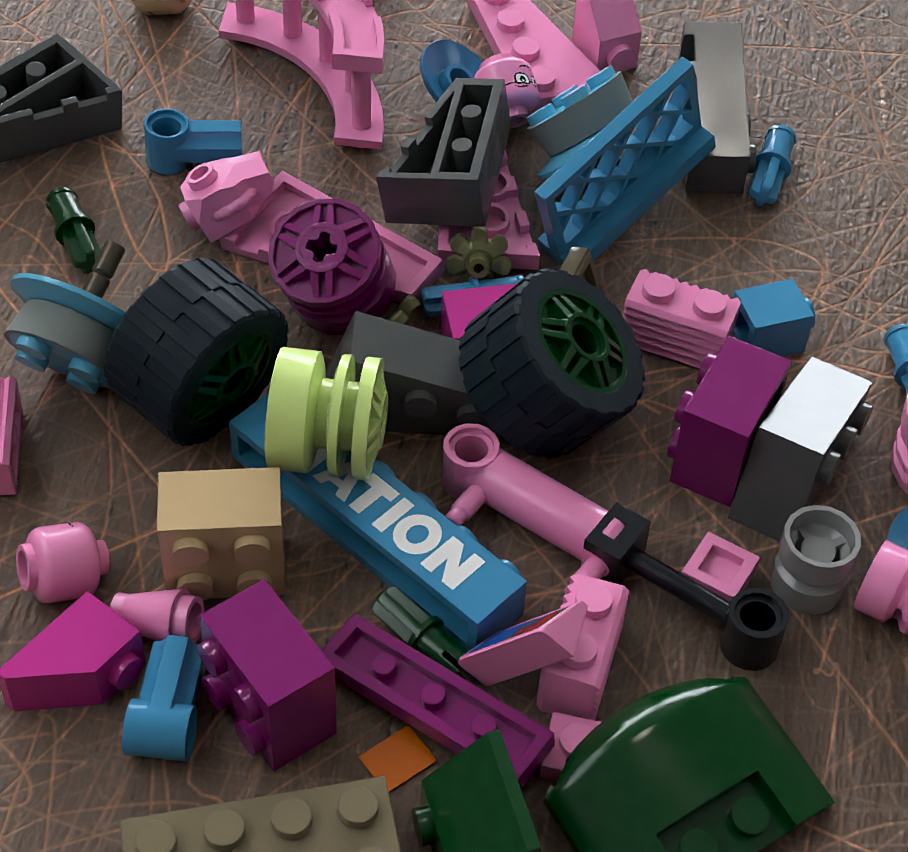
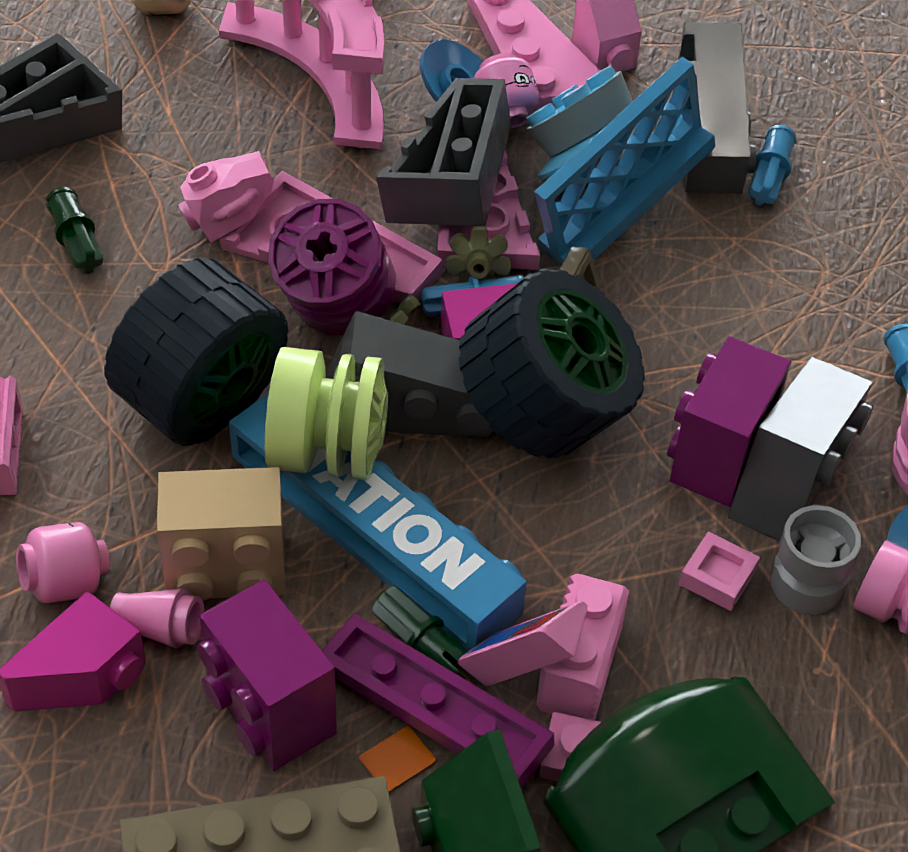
(67, 324): piece -> none
(165, 715): dark azure piece -> none
(176, 141): dark azure piece -> none
(603, 540): piece -> none
(679, 318): bright pink brick -> none
(774, 317): dark azure brick -> none

